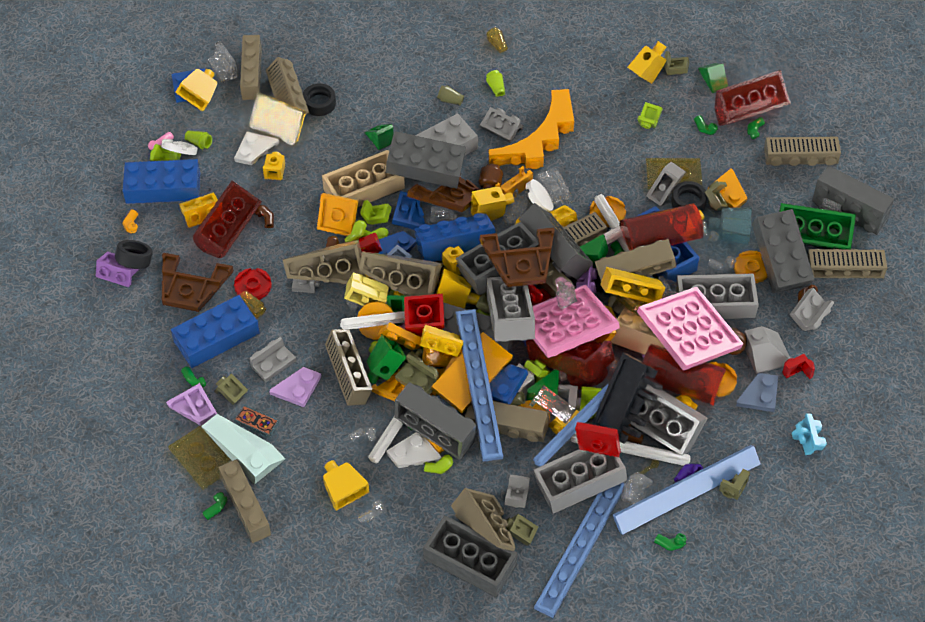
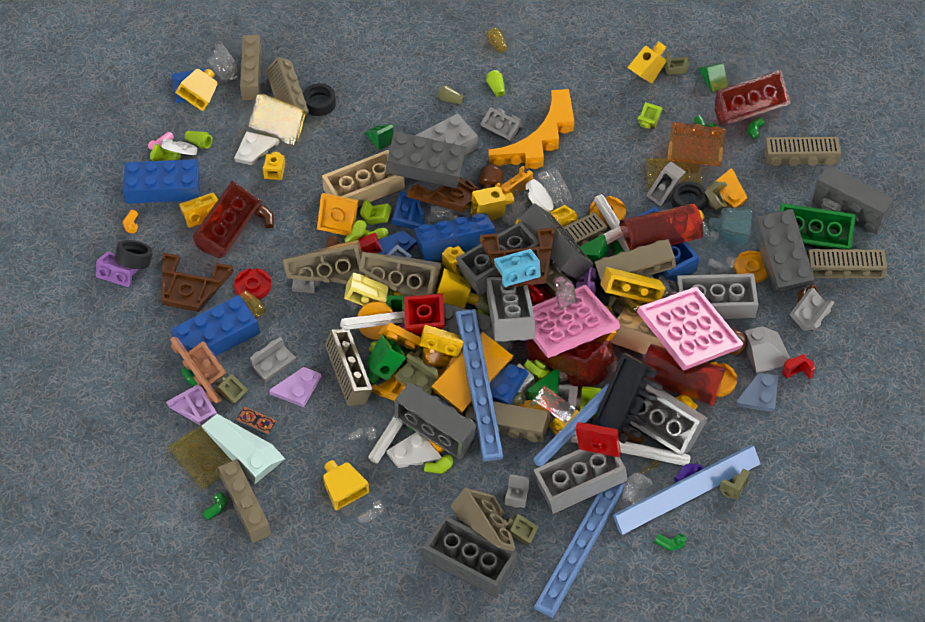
(203, 364): none -> nougat bracket
(518, 267): none -> medium azure bracket
(696, 144): none -> clear orange slope
(806, 433): medium azure hips -> none

